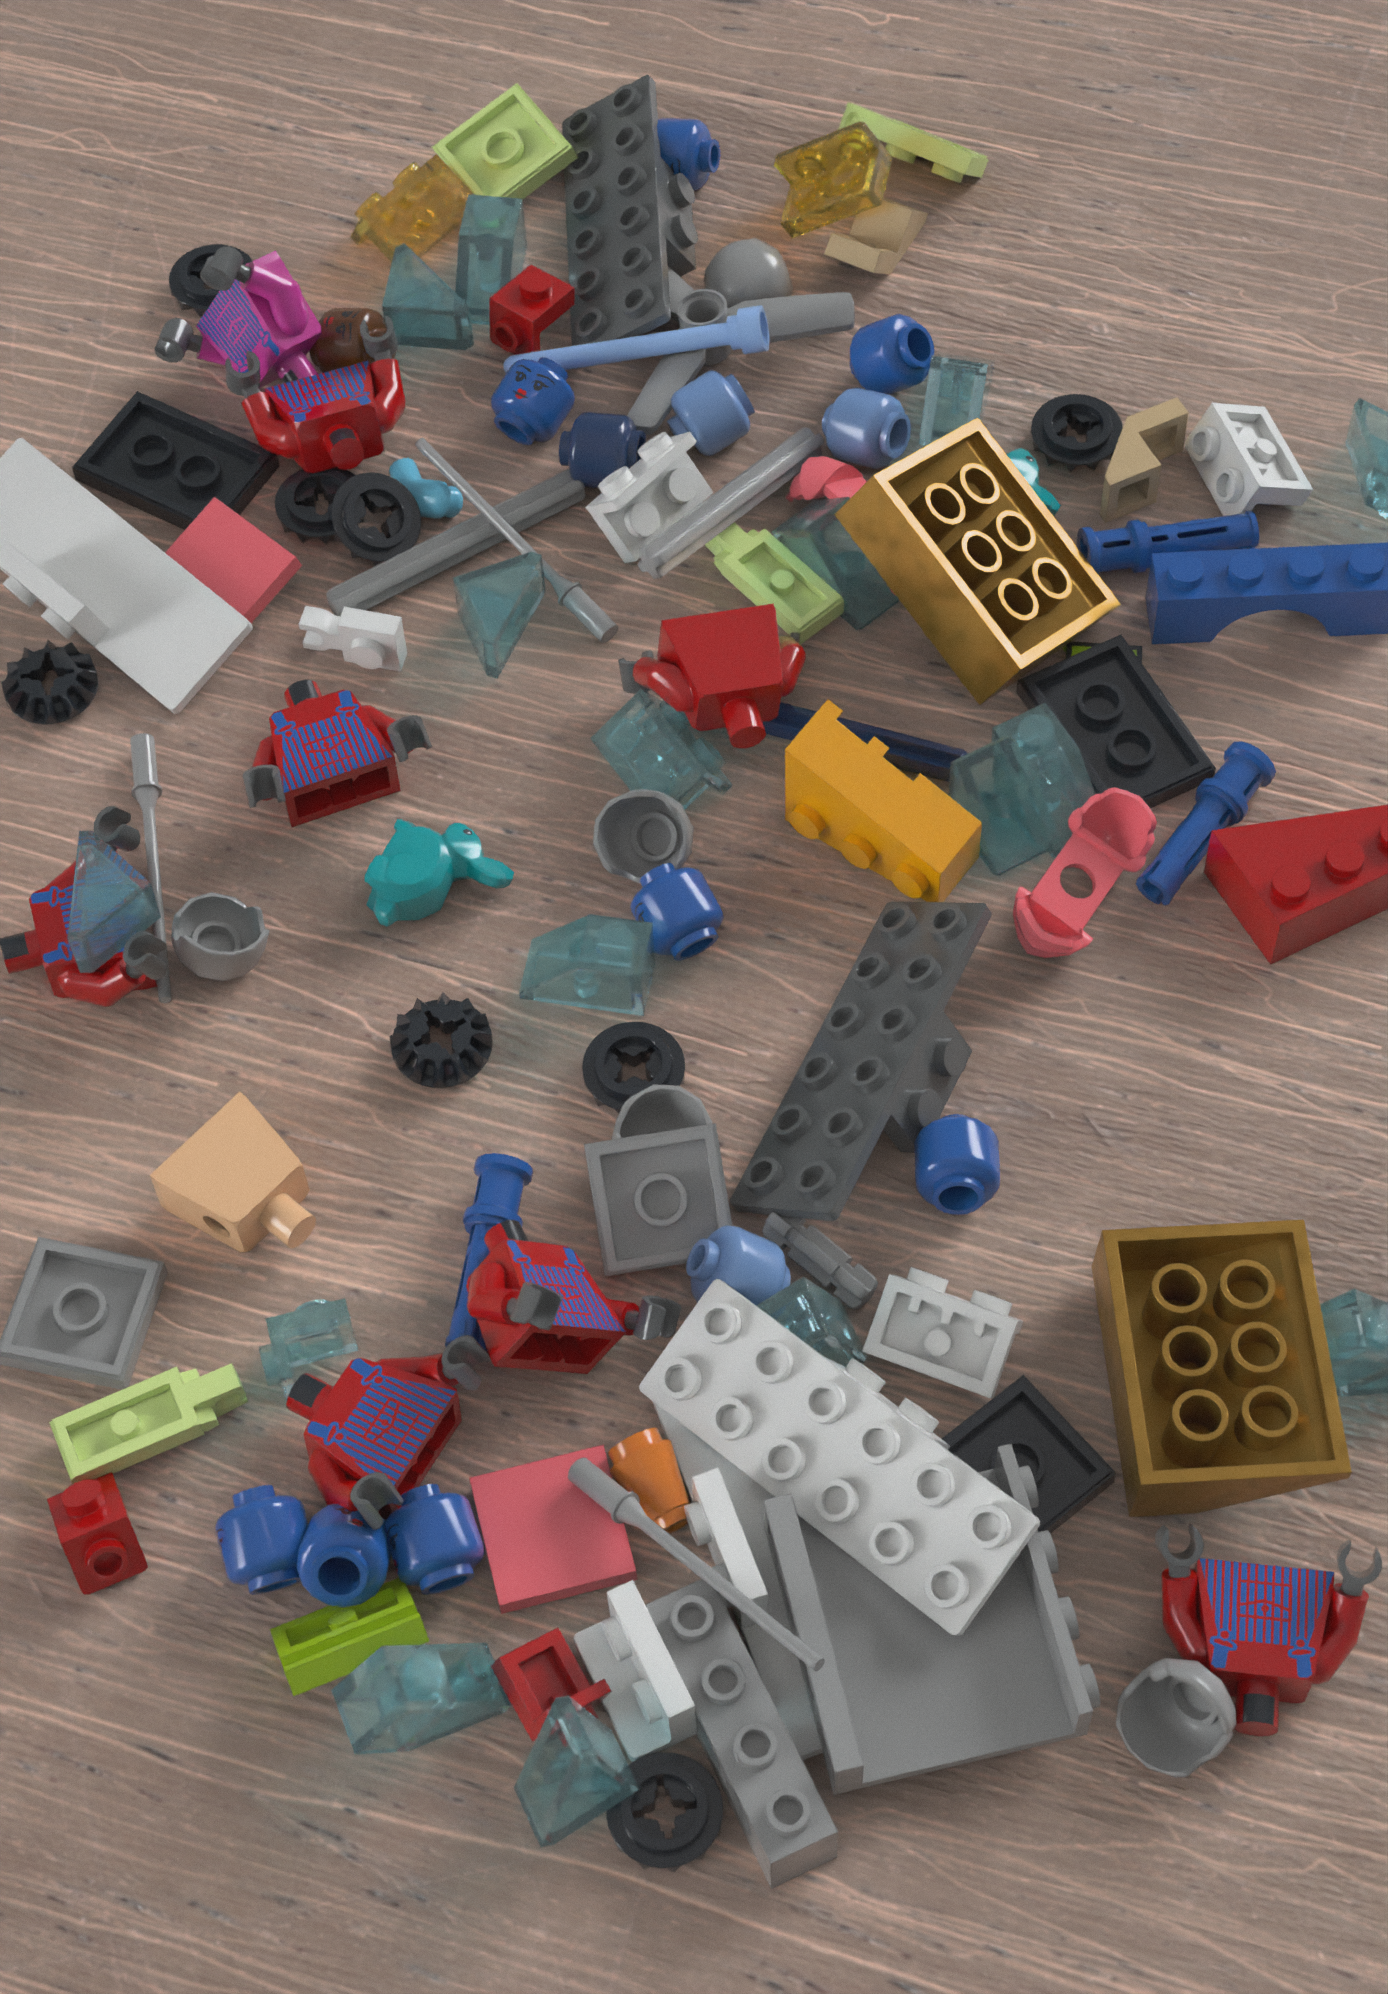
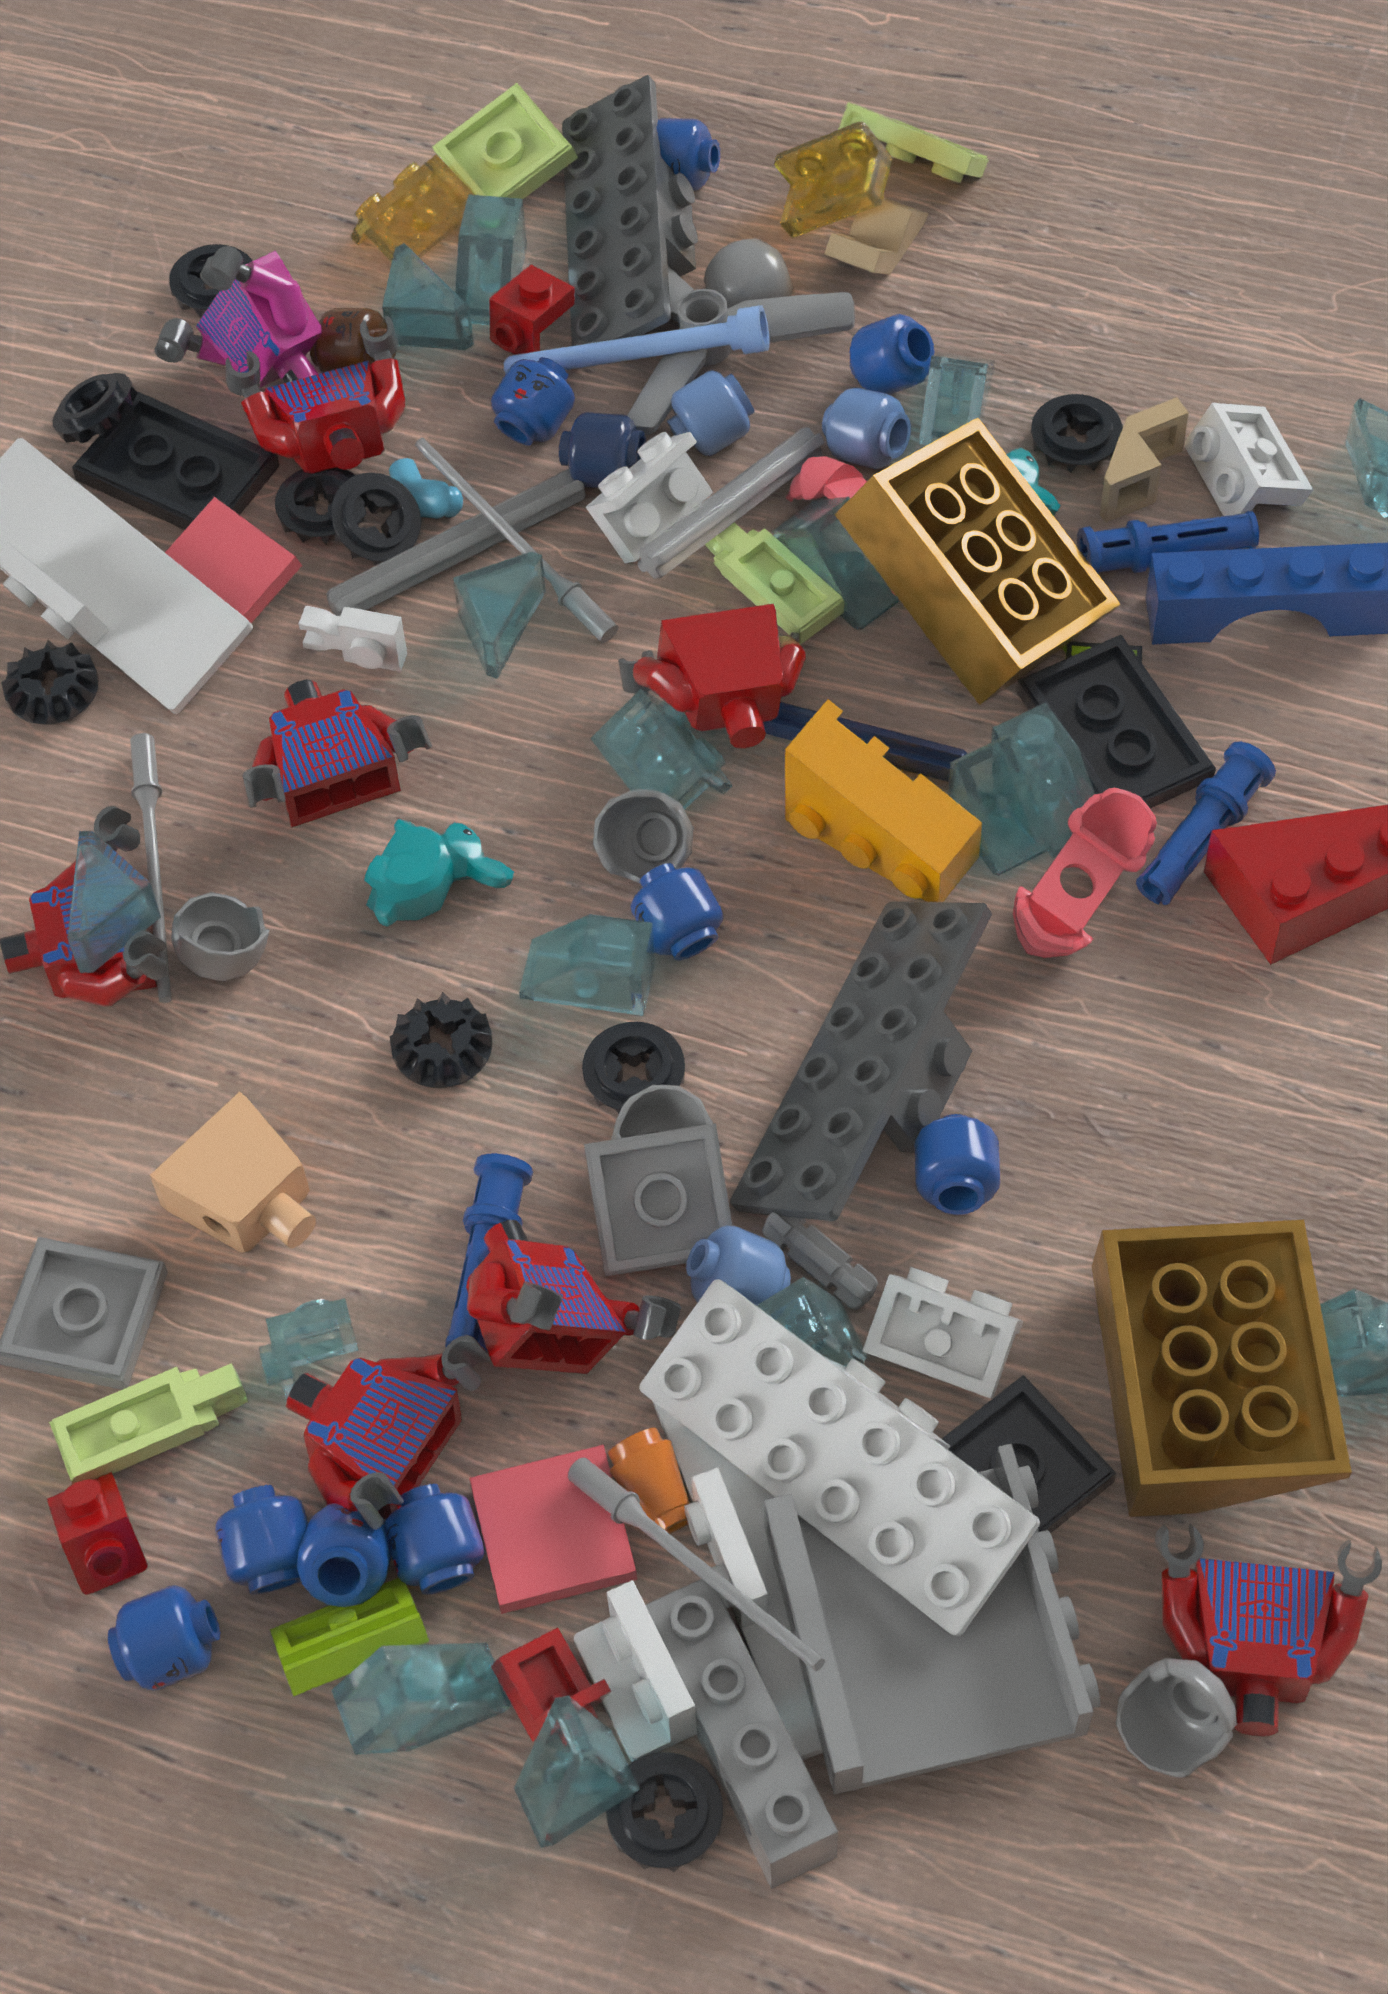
(94, 407): none -> black gear
(163, 1638): none -> blue head

